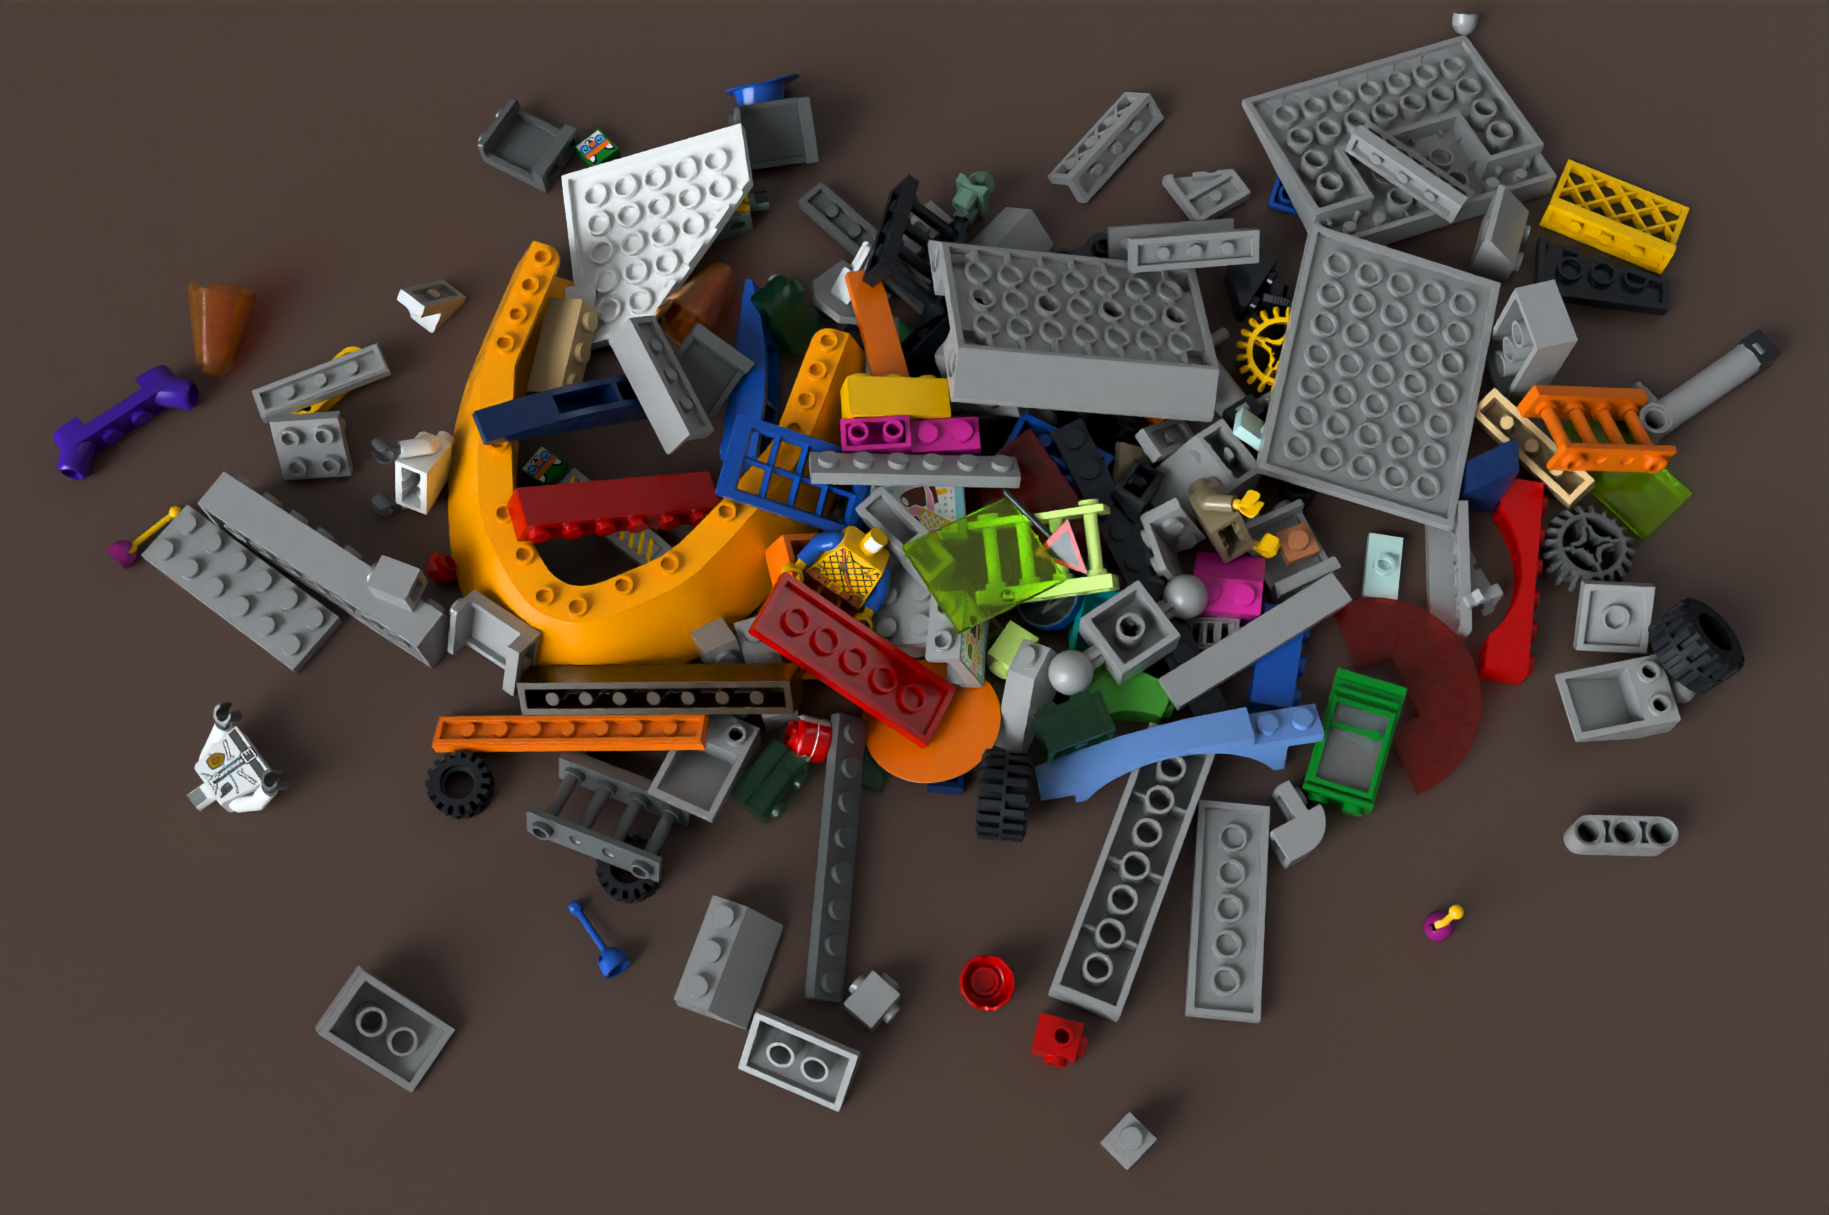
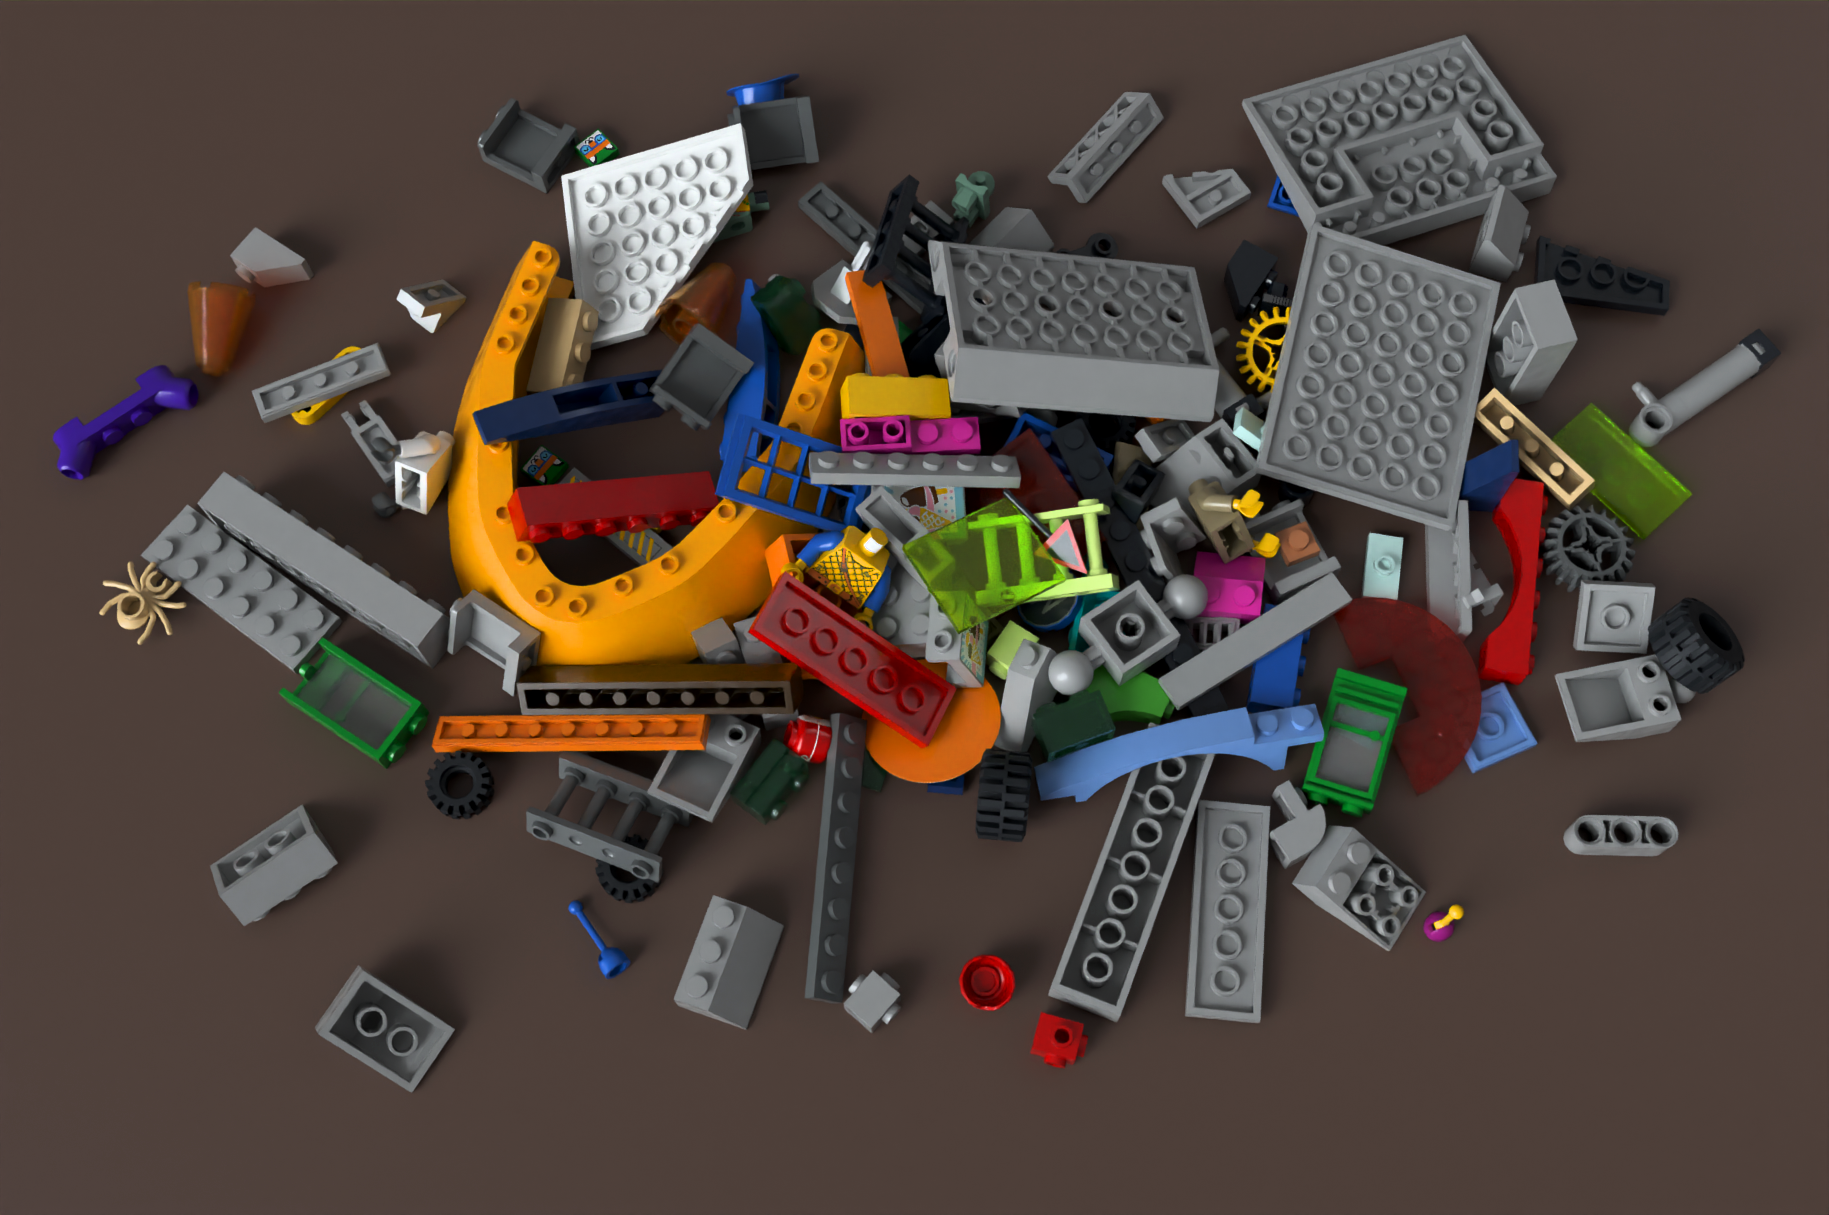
(126, 552): hinge -> none
(142, 601): none -> tan animal
(233, 769): torso -> none
(268, 261): none -> light grey slope
(273, 866): none -> light grey slope
(311, 445): light grey plate -> none
(358, 705): none -> door
(367, 433): none -> light grey hinge
(396, 583): light grey brick -> none
(441, 568): red plate -> none
(586, 292): white sticker -> none
(660, 383): light grey panel -> none
(799, 1060): light grey slope -> none
(1128, 1141): light grey brick -> none
(1183, 245): light grey fence -> none
(1359, 885): none -> light grey slope
(1409, 171): light grey fence -> none
(1464, 22): light grey hinge -> none
(1500, 730): none -> medium blue tile
(1599, 404): orange fence -> none
(1608, 232): yellow fence -> none

